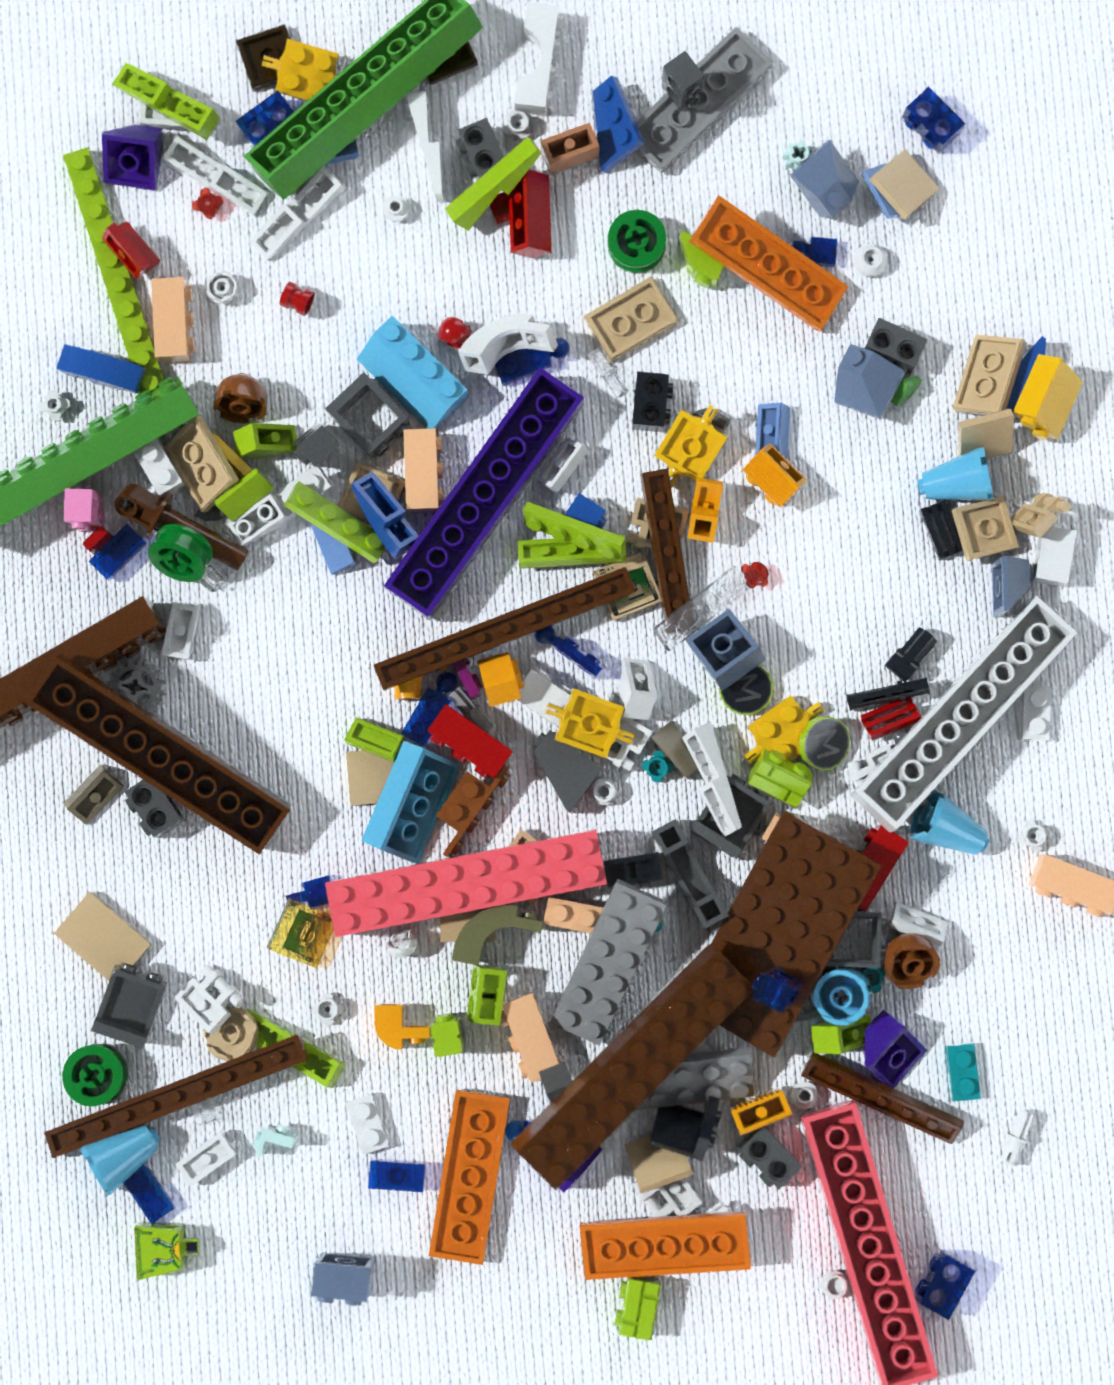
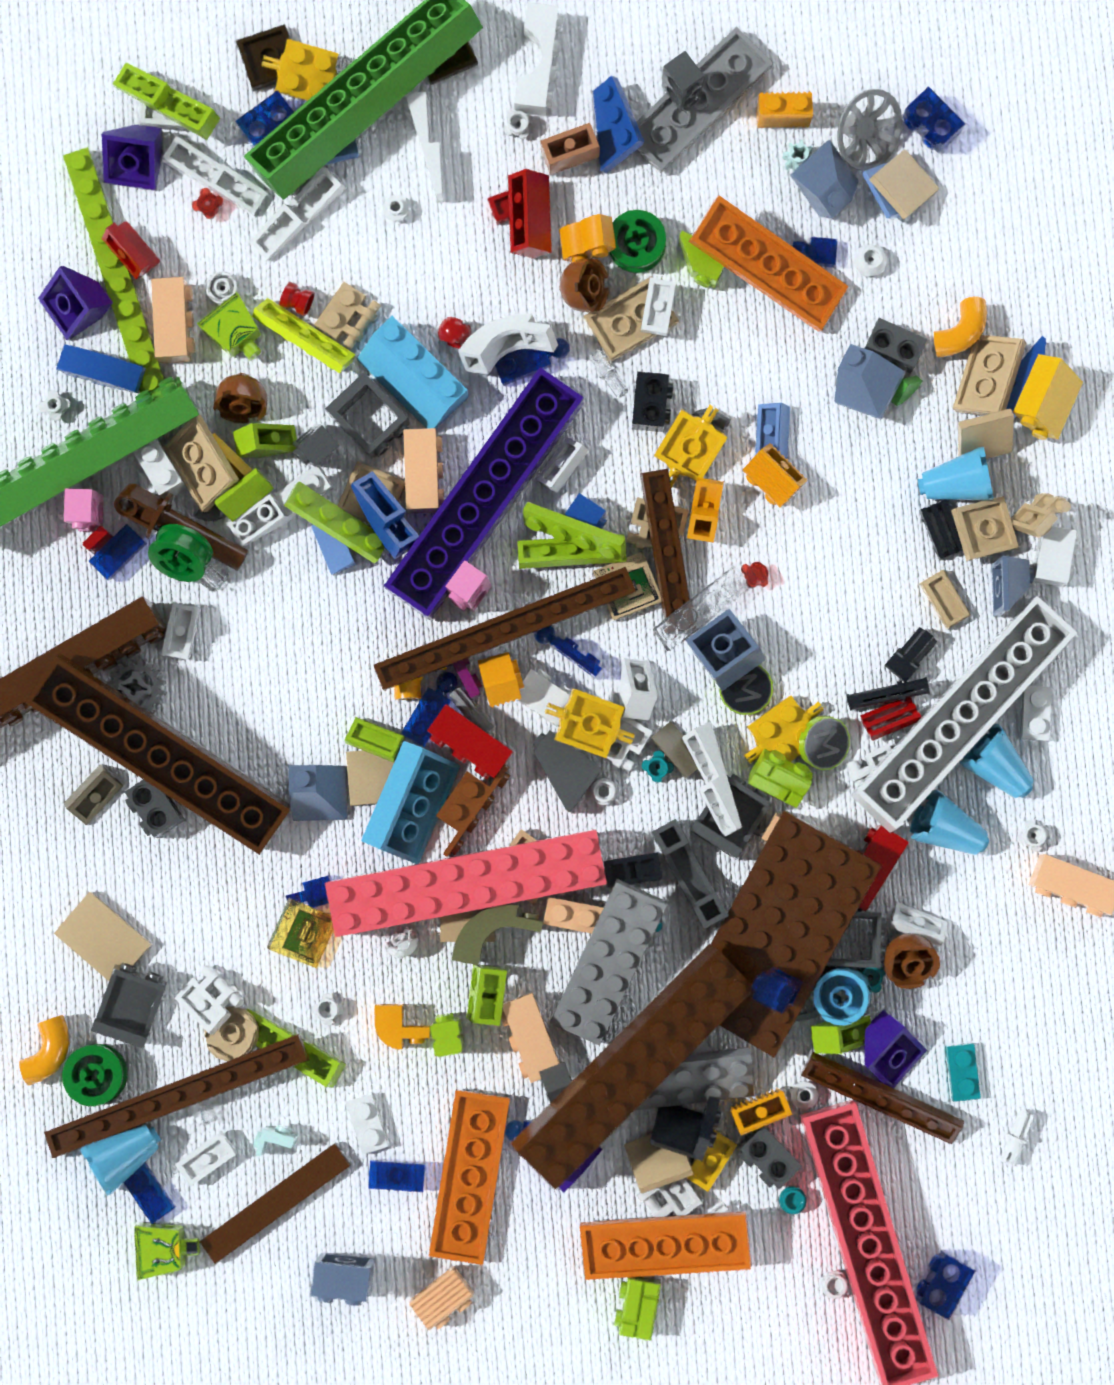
(52, 1052): none -> light orange cylinder
(74, 301): none -> dark purple slope
(232, 328): none -> lime torso
(275, 1203): none -> reddish brown tile
(303, 335): none -> neon yellow plate
(318, 792): none -> sand blue slope
(340, 312): none -> tan plate
(442, 1298): none -> light nougat brick
(468, 587): none -> bright pink brick
(486, 150): dark grey brick -> none
(503, 176): lime slope -> none
(584, 285): none -> dark orange cylinder
(588, 238): none -> light orange brick
(658, 306): none -> white plate
(715, 1158): none -> yellow plate
(784, 109): none -> light orange brick
(792, 1200): none -> teal plate
(864, 126): none -> light grey wheel
(945, 599): none -> tan tile
(967, 331): none -> light orange cylinder
(999, 763): none -> medium azure cone

